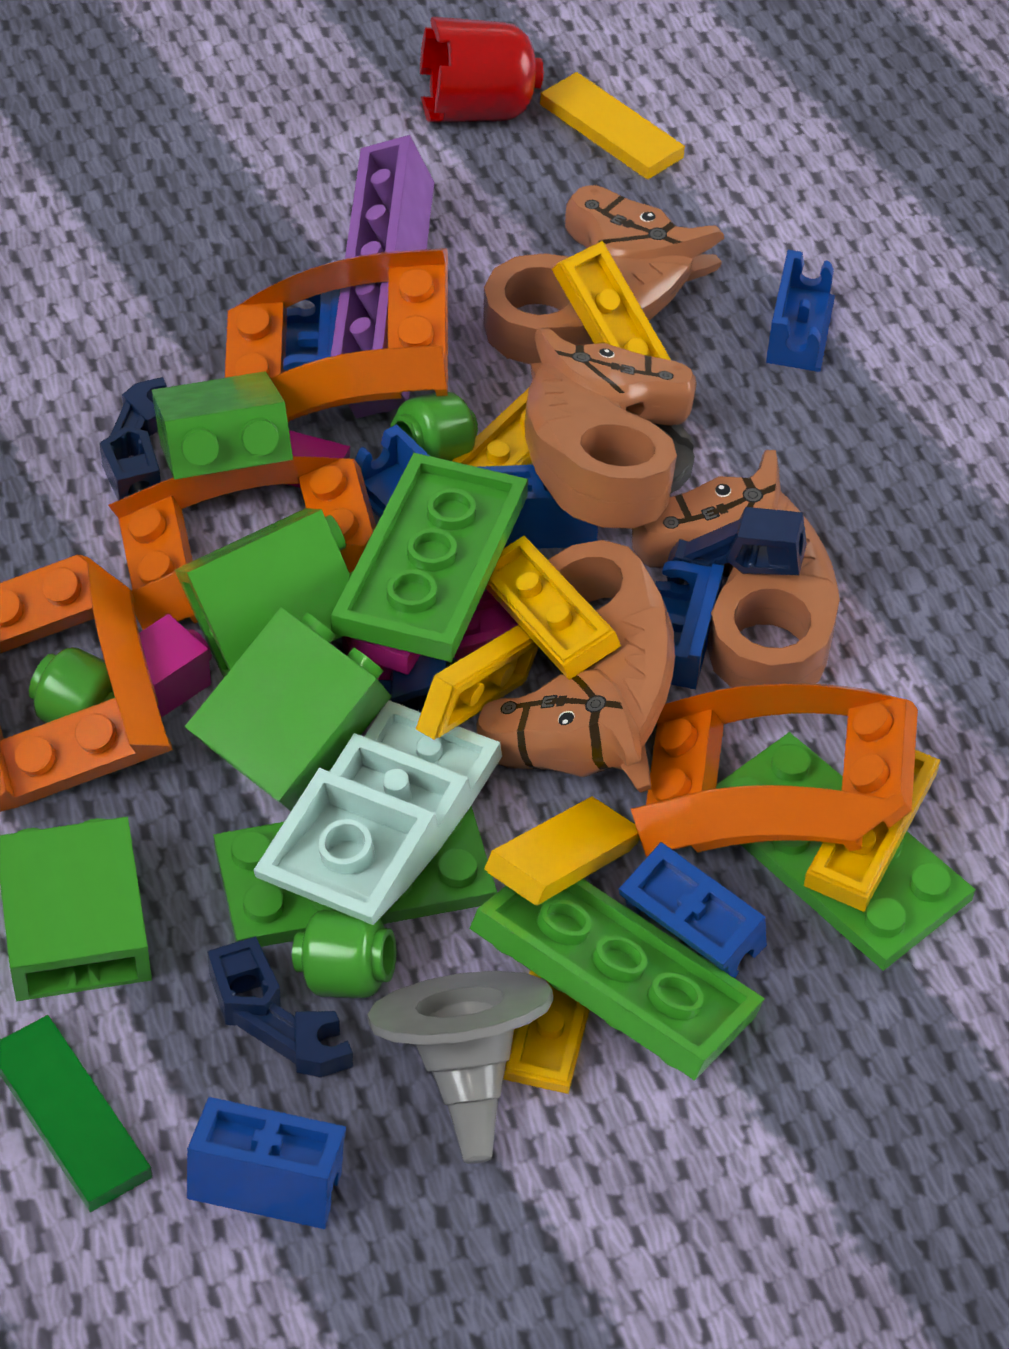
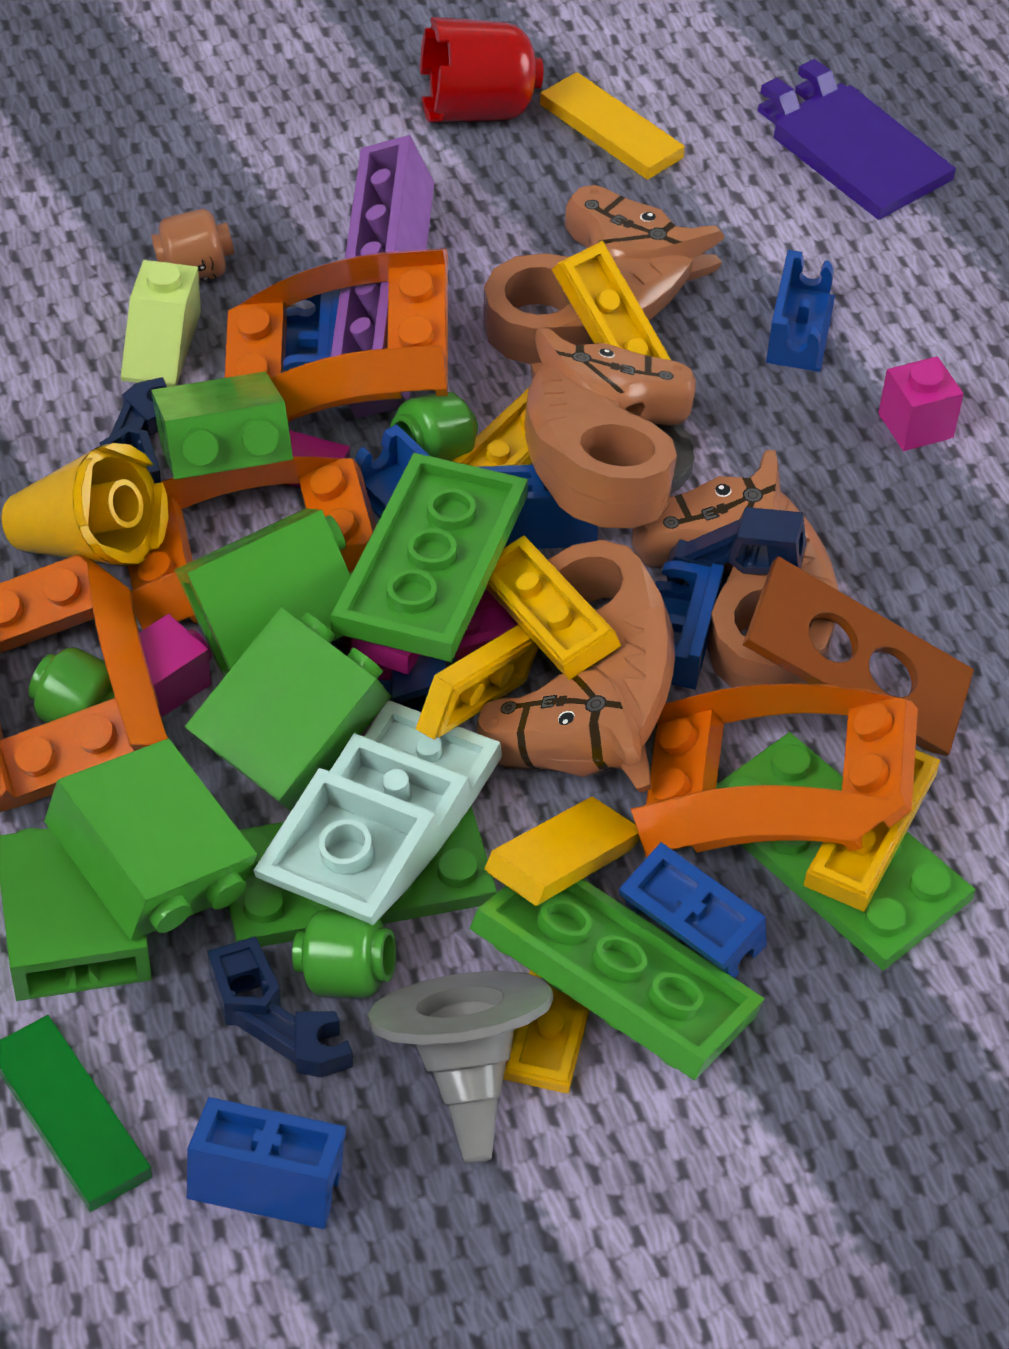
(91, 508): none -> yellow cone
(150, 839): none -> bright green brick
(160, 322): none -> yellowish green slope
(194, 241): none -> nougat head
(782, 636): none -> dark orange piece
(852, 141): none -> dark purple tile
(920, 403): none -> dark pink brick

